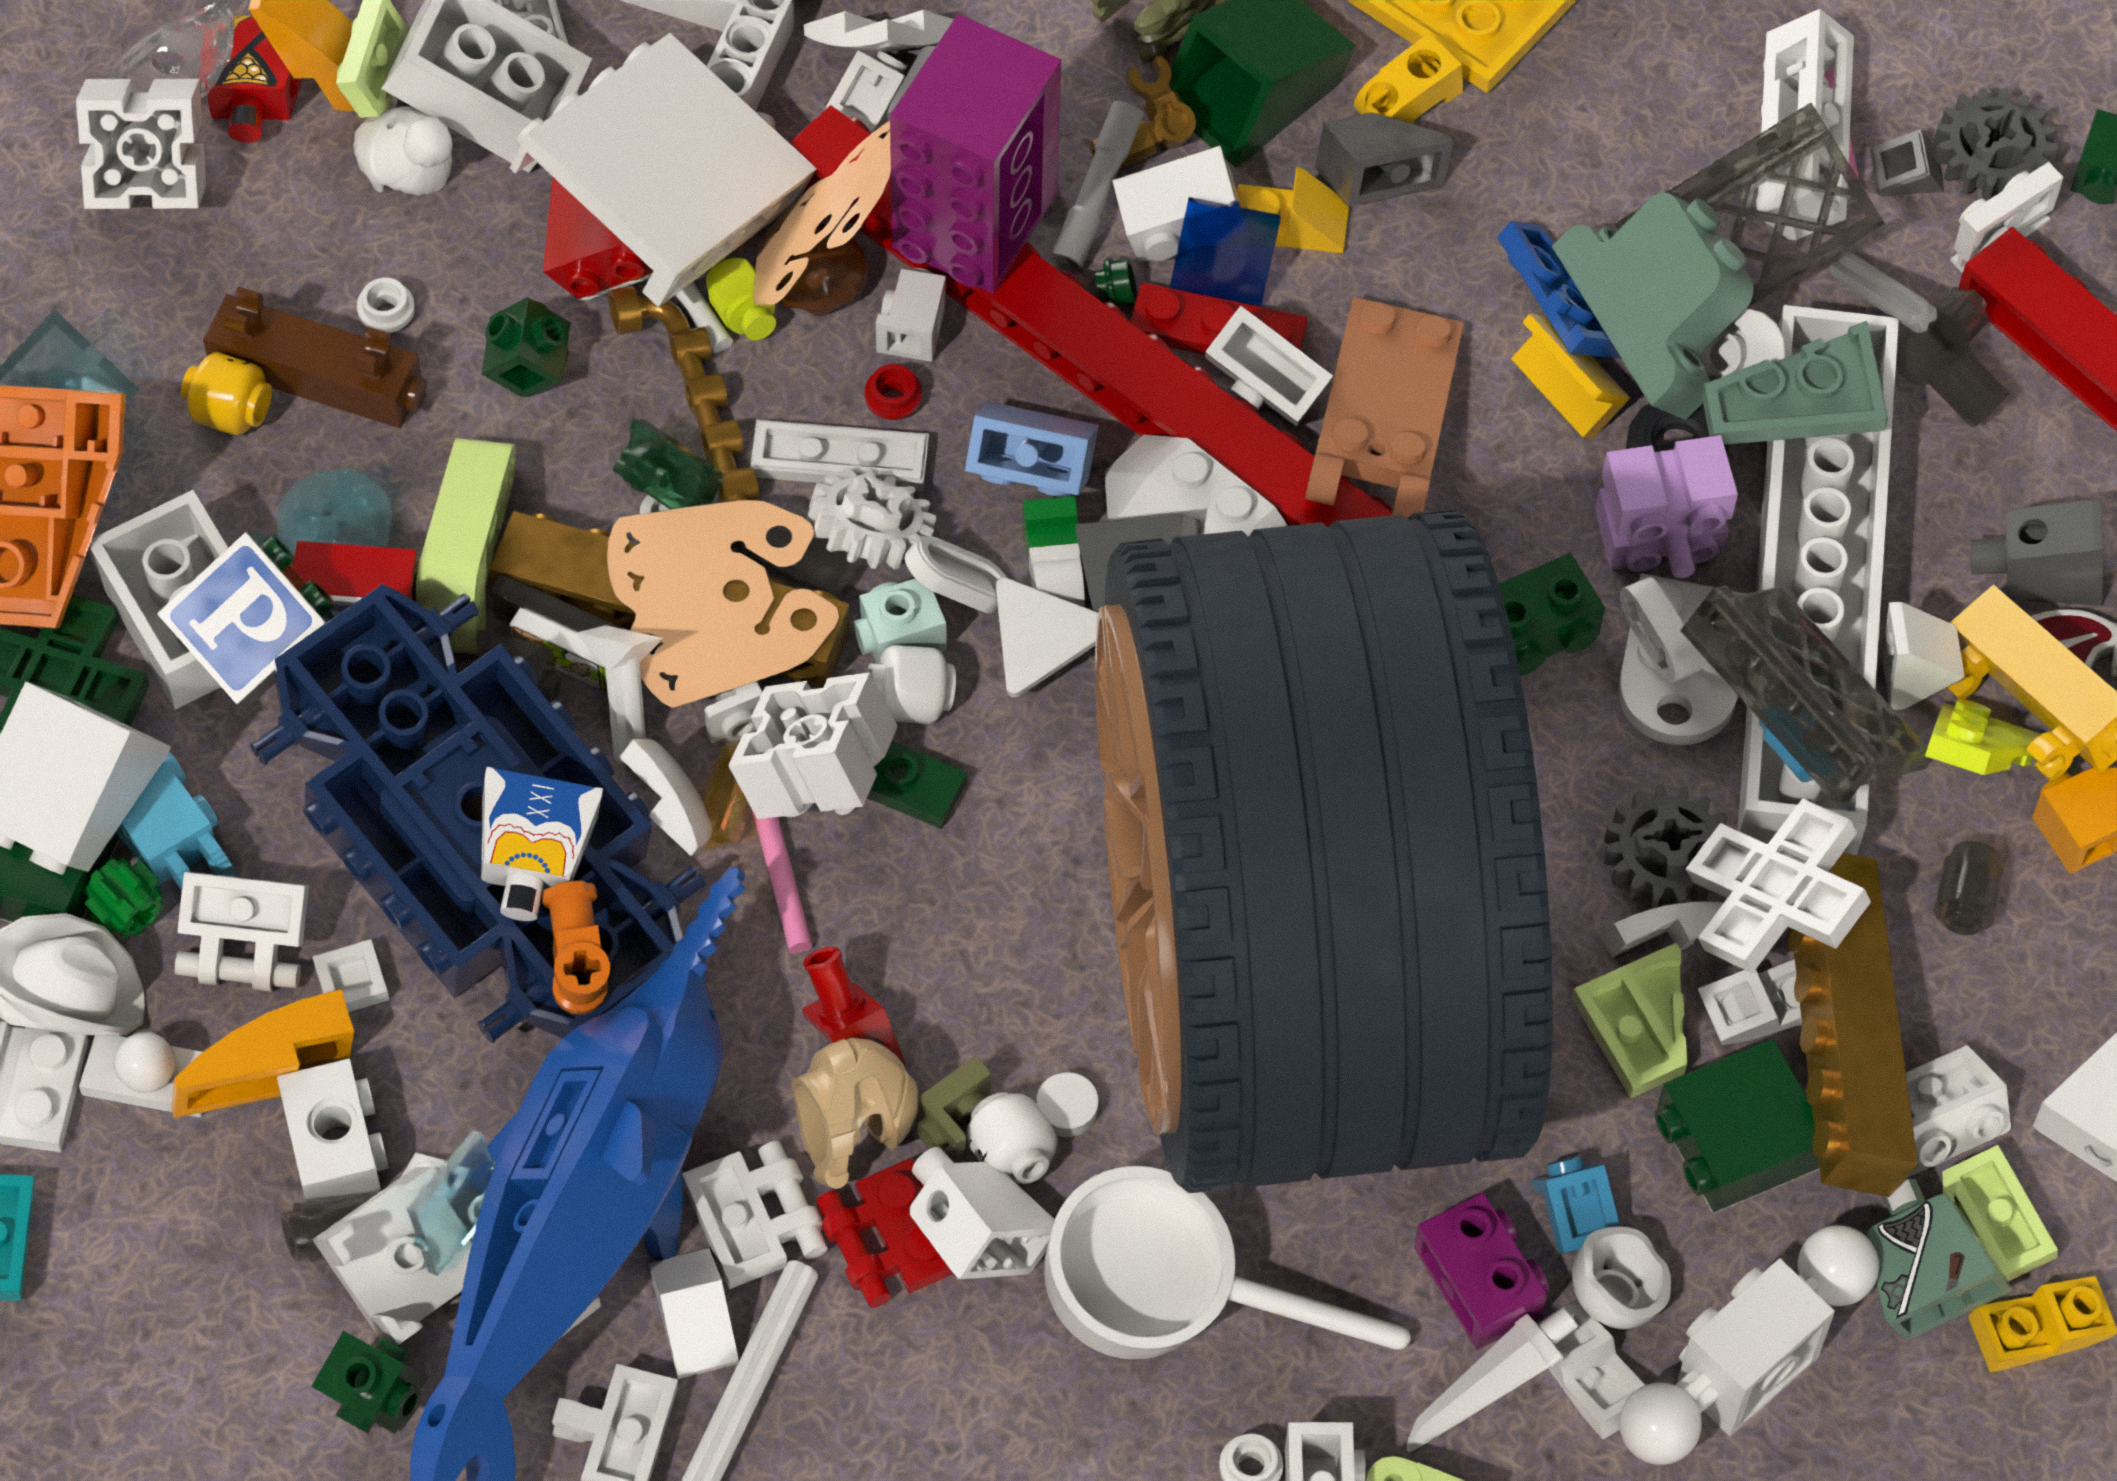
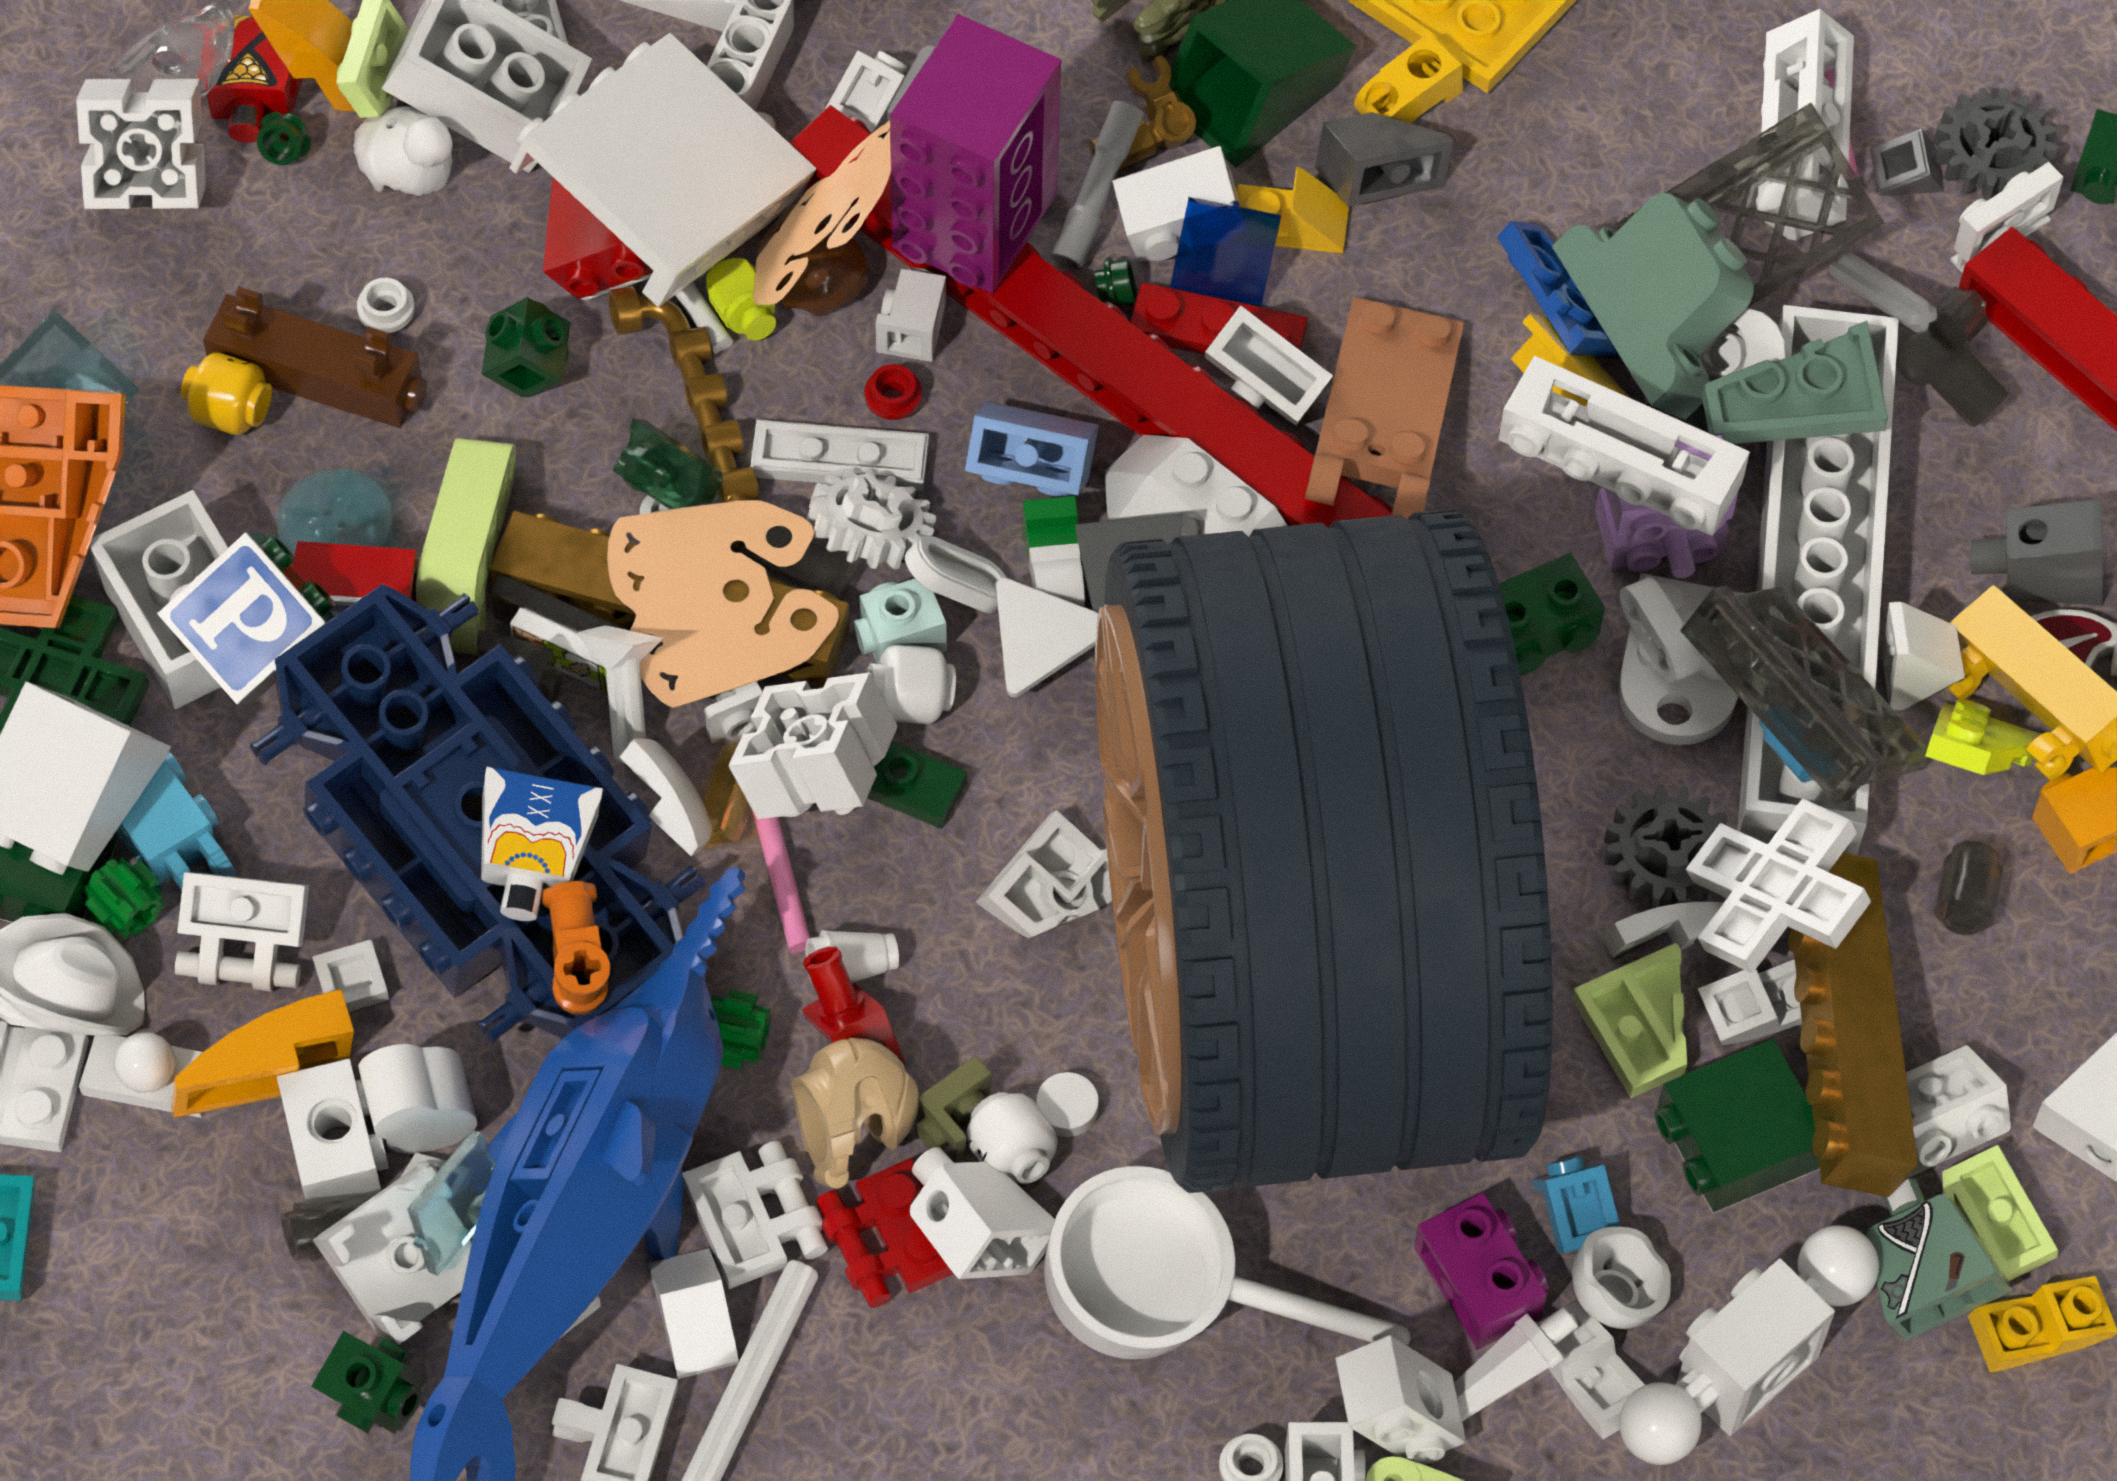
(276, 149): none -> dark green plate
(417, 1097): none -> white piece
(742, 1027): none -> green gear
(862, 952): none -> white cone
(864, 34): white brick -> none
(1035, 888): none -> white slope
(1401, 1400): none -> white brick
(1623, 446): none -> white brick

